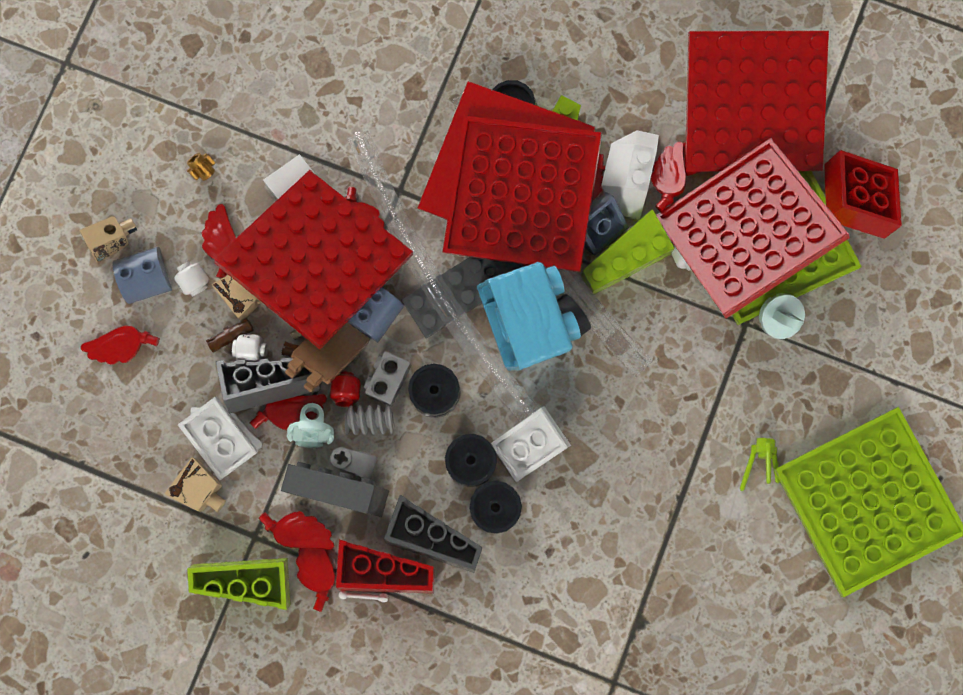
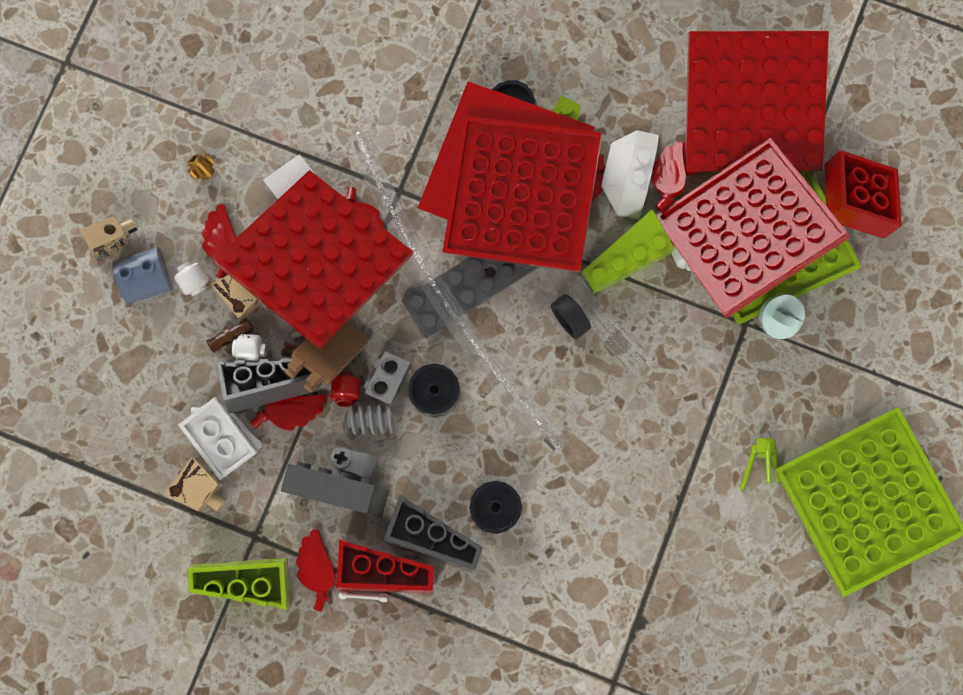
(118, 345): red animal -> none
(299, 531): red animal -> none
(310, 432): light aqua tile -> none
(377, 315): sand blue brick -> none
(460, 450): black wheel -> none
(527, 315): medium azure brick -> none
(530, 444): white tile -> none
(604, 223): sand blue brick -> none

